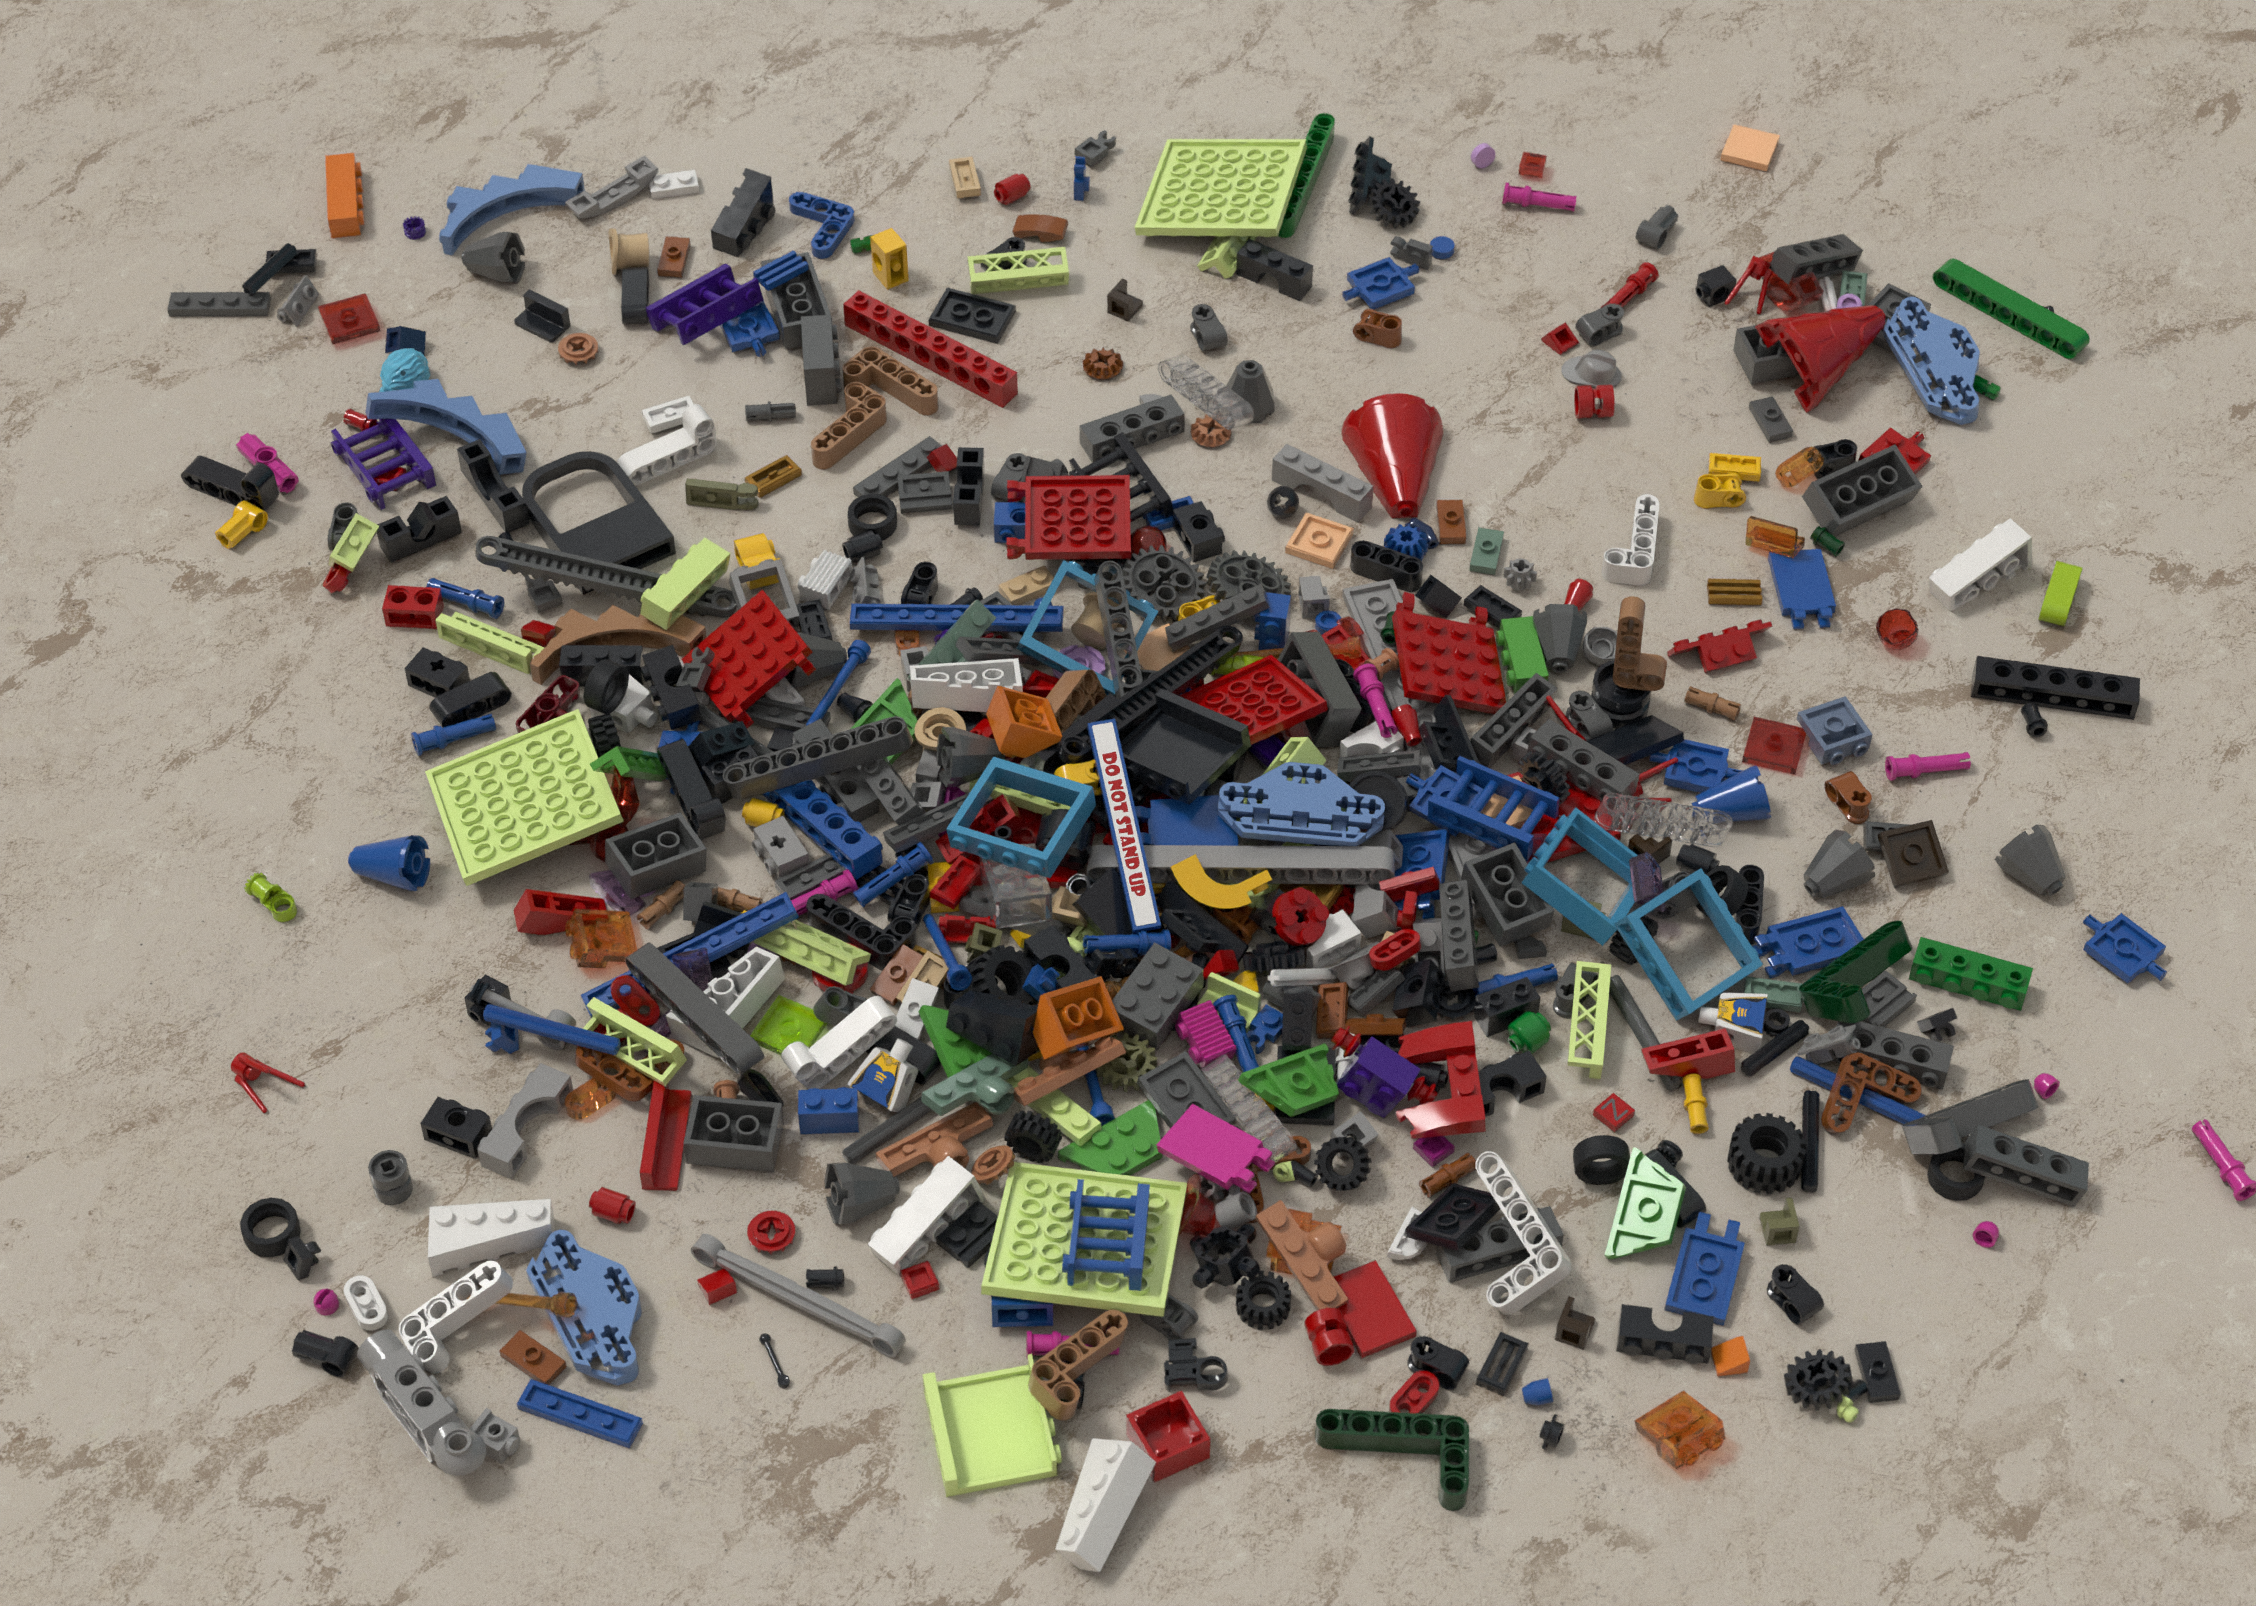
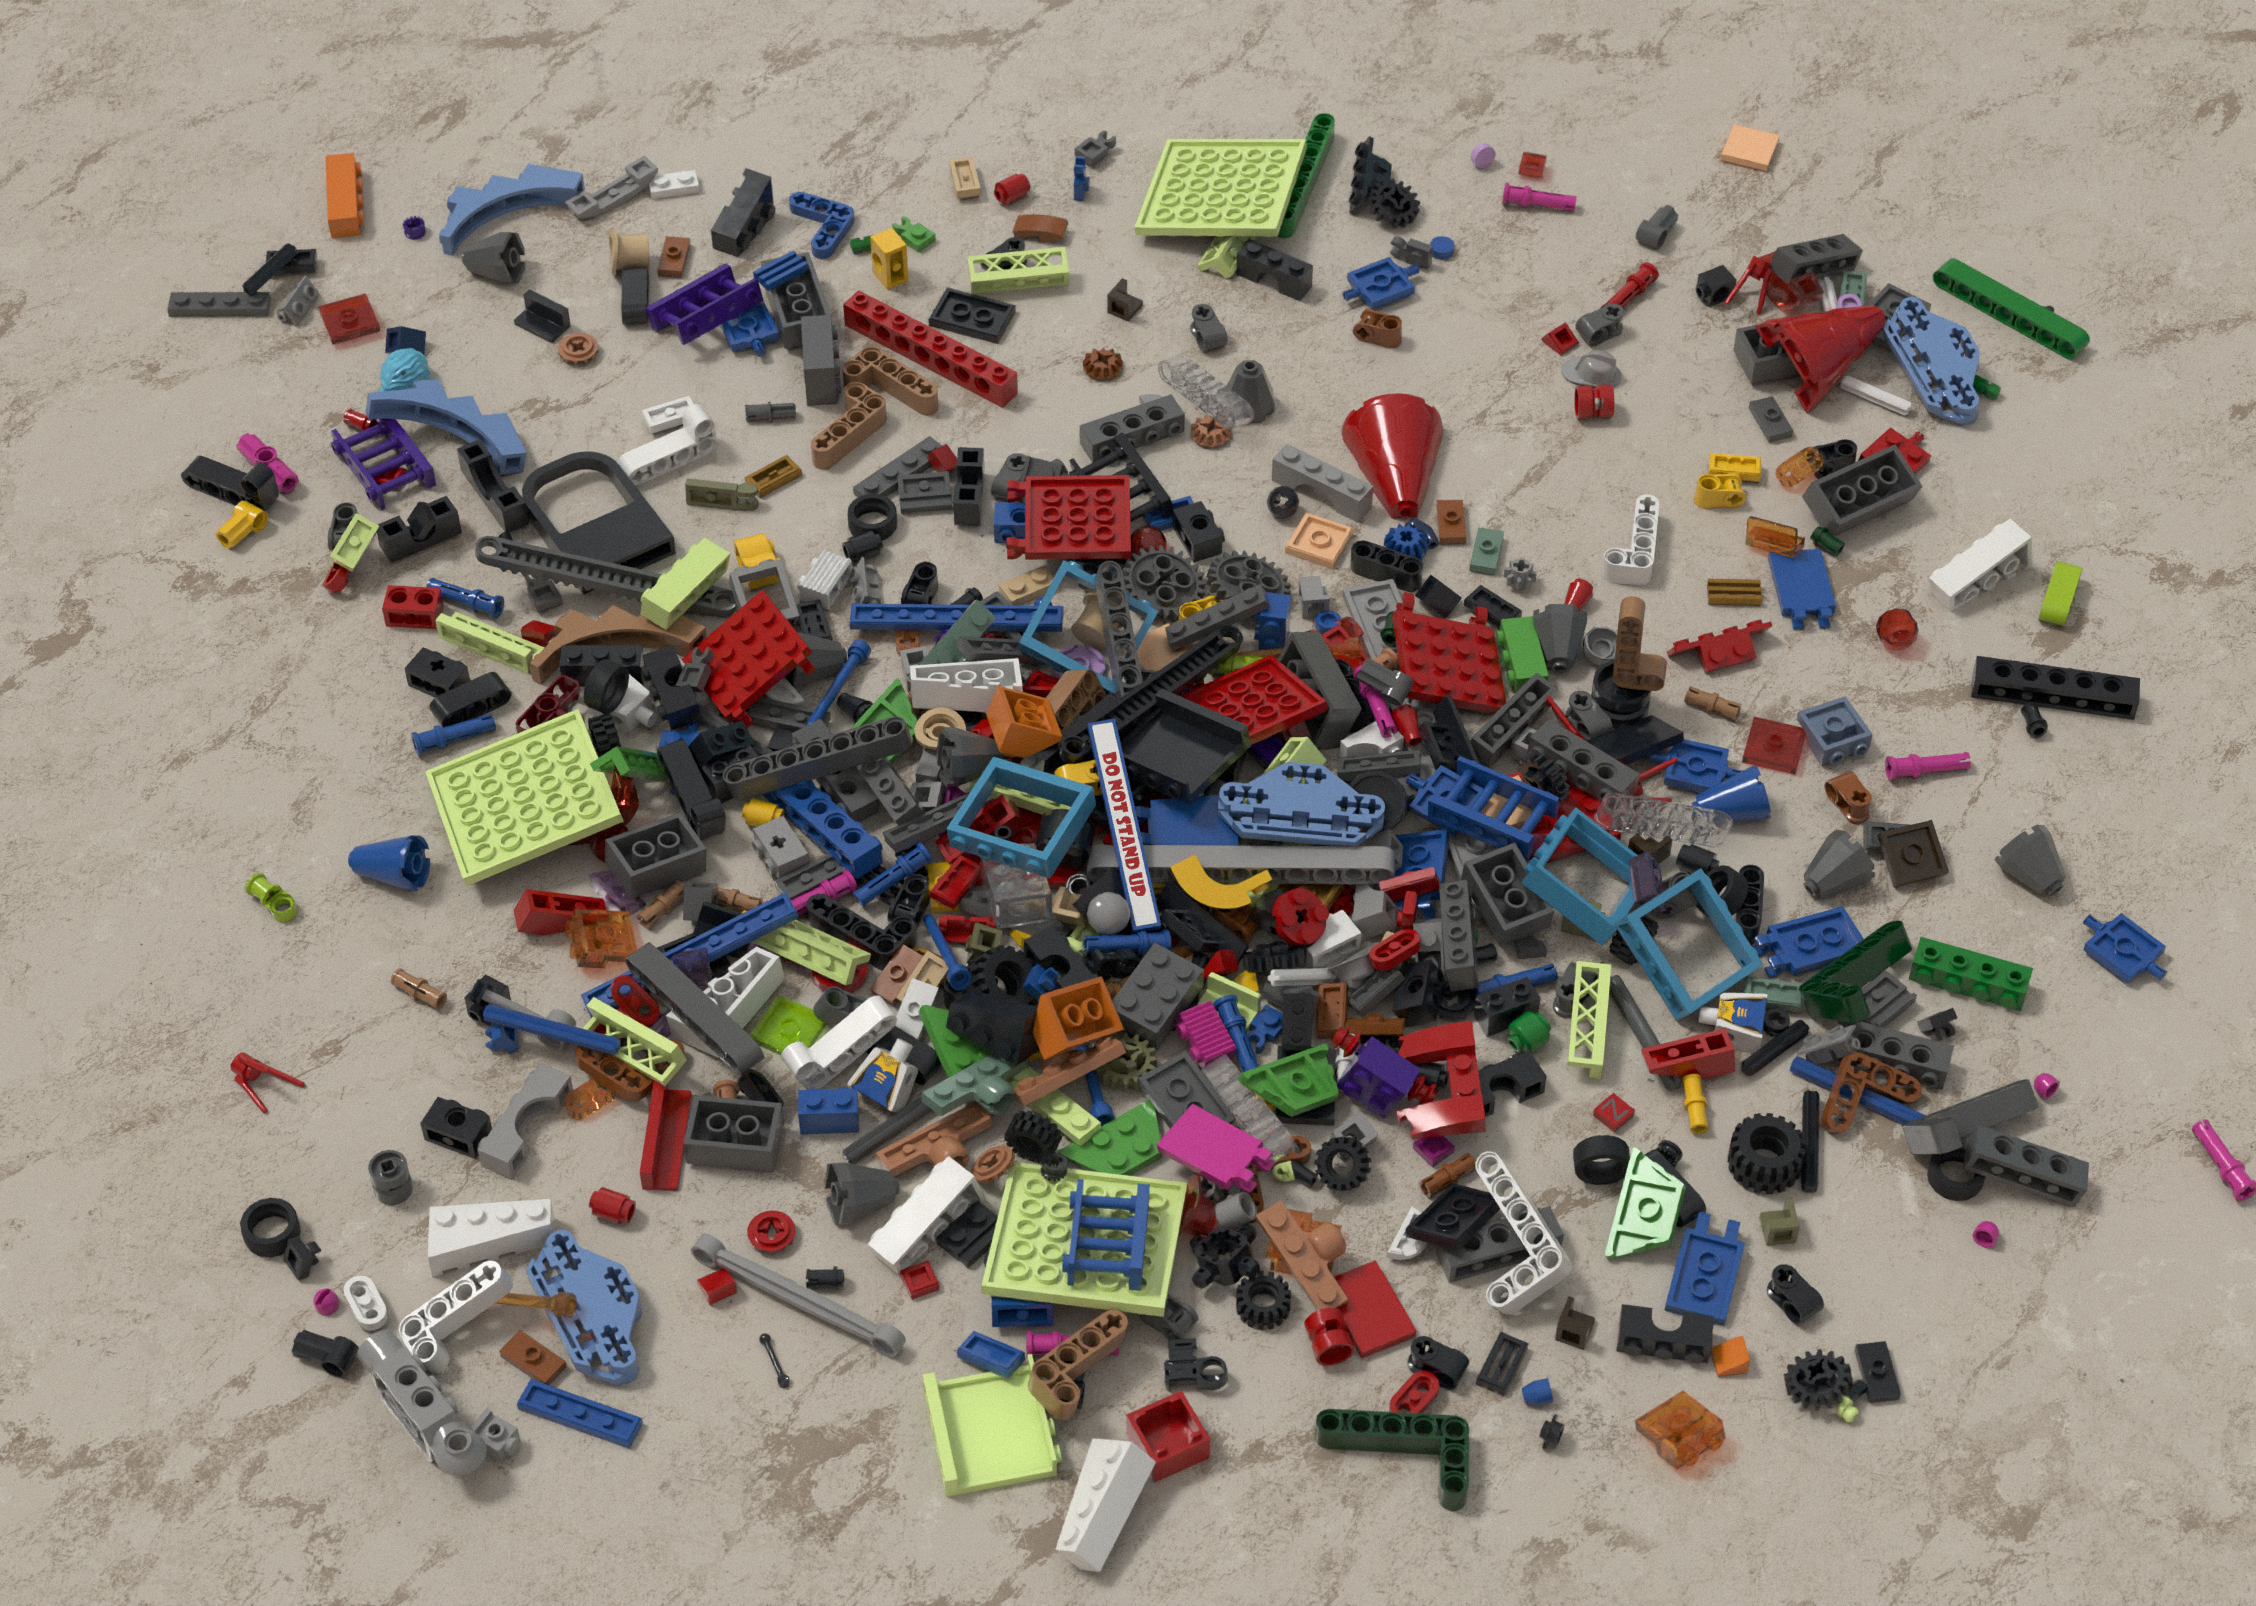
(405, 981): none -> medium nougat pin
(916, 236): none -> bright green plate
(991, 1354): none -> blue tile
(1054, 1172): none -> black bush
(1108, 913): none -> light grey hair
(1391, 684): none -> dark grey piece
(1876, 395): none -> white axle

